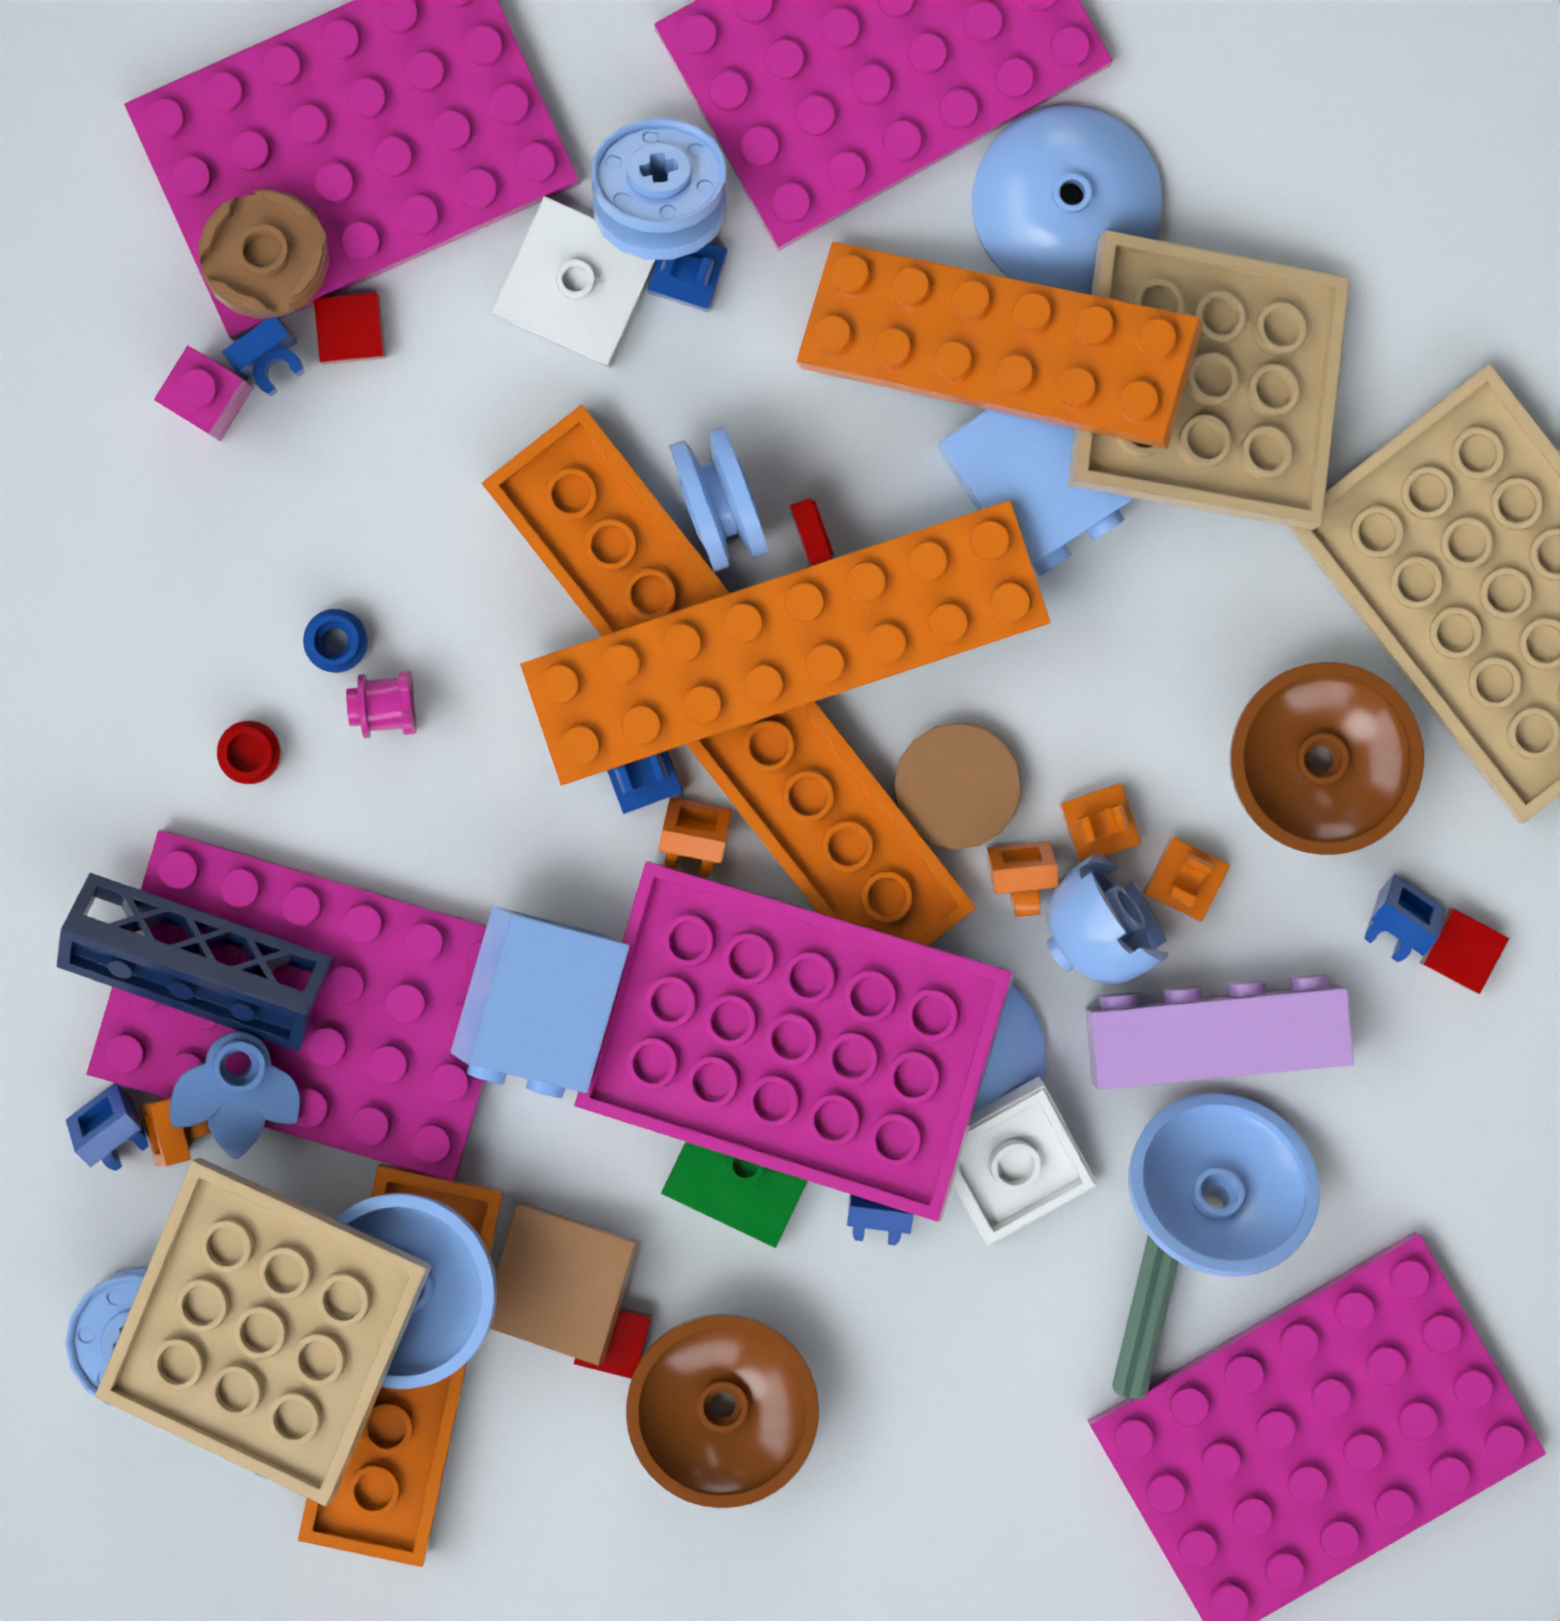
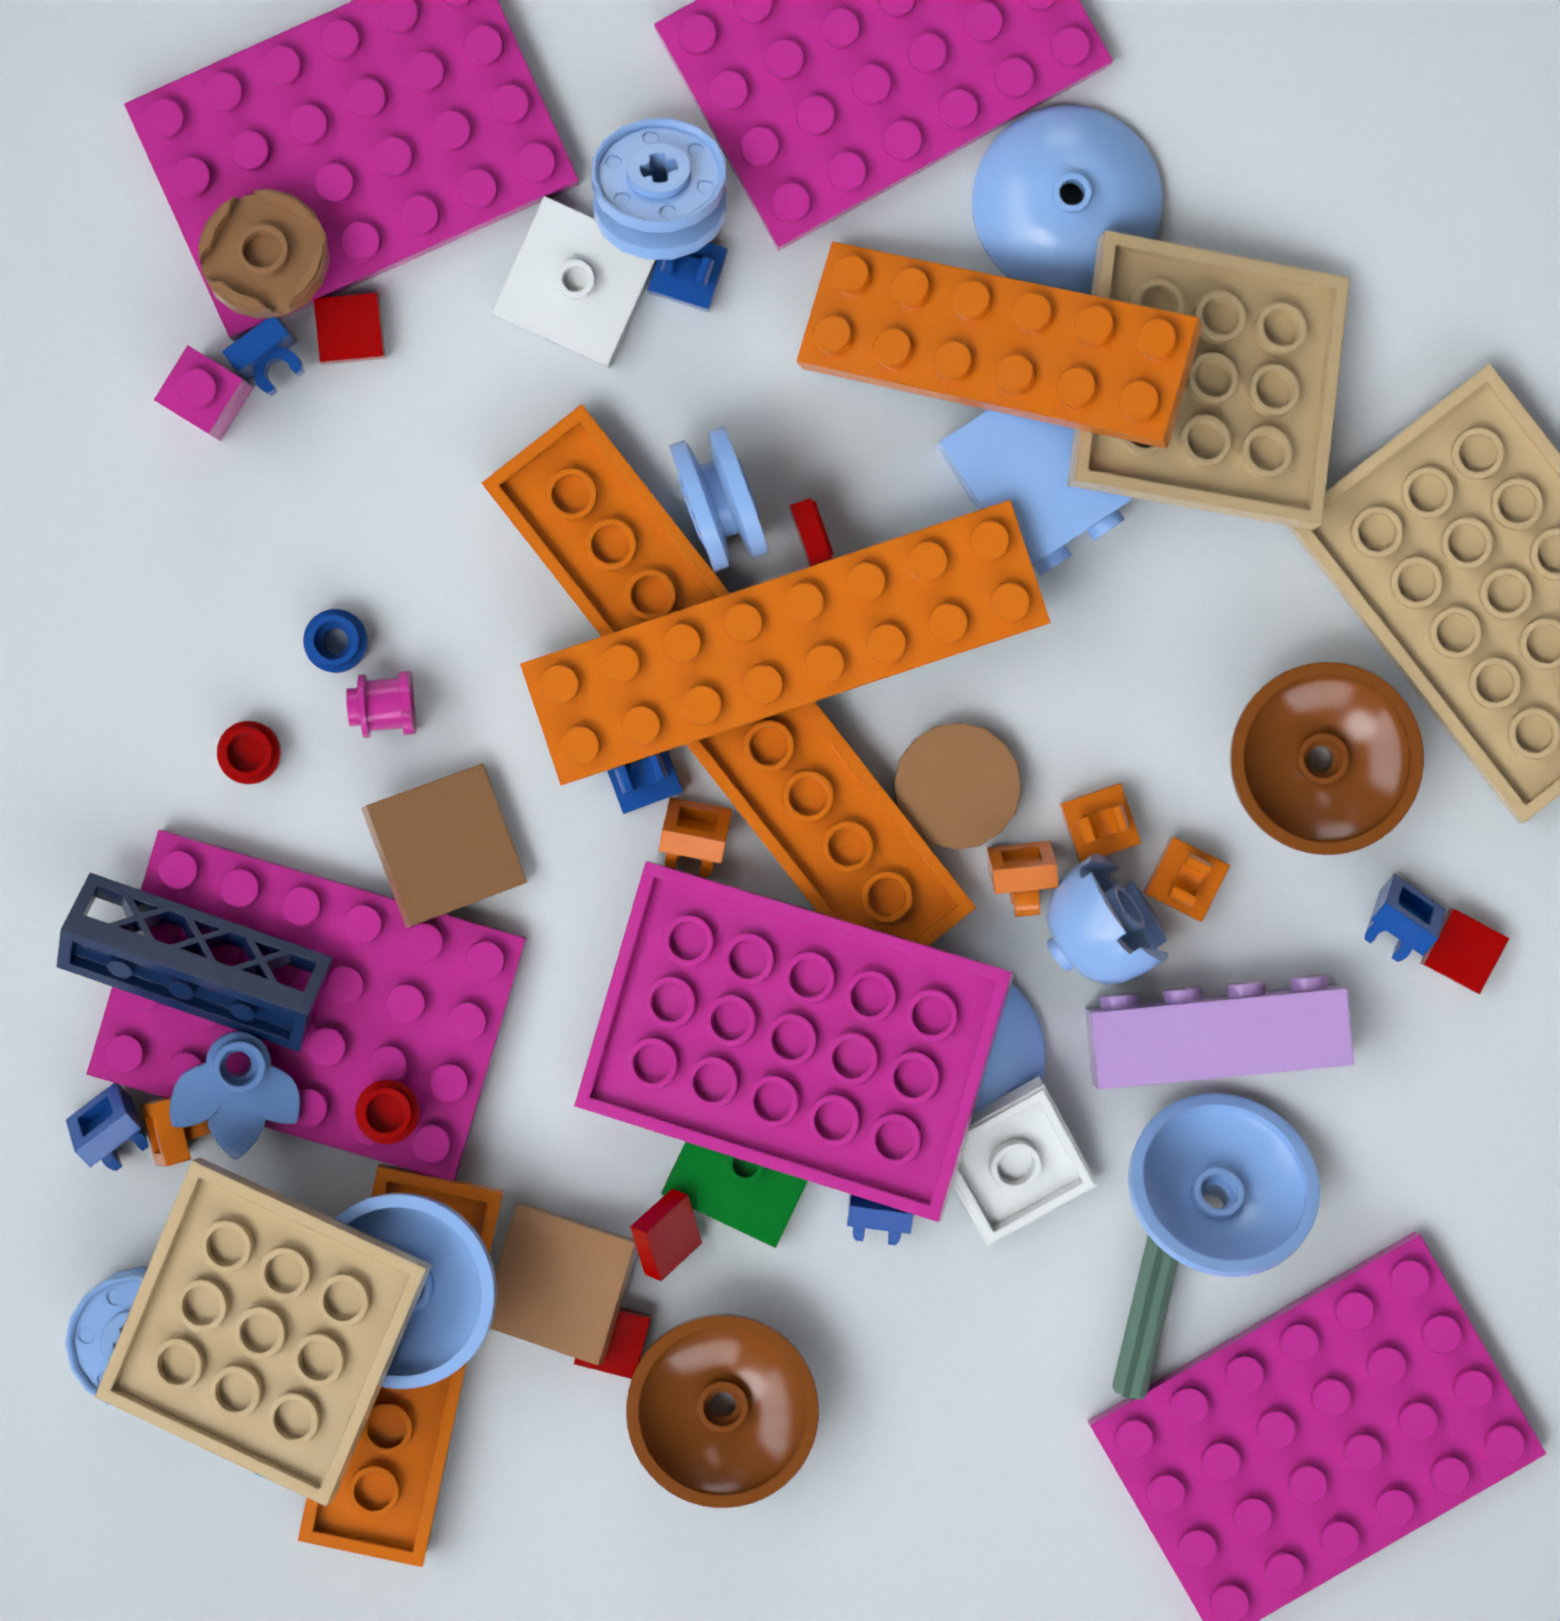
(387, 1111): none -> red plate
(444, 845): none -> medium nougat tile
(538, 1002): light blue brick -> none
(666, 1234): none -> red tile

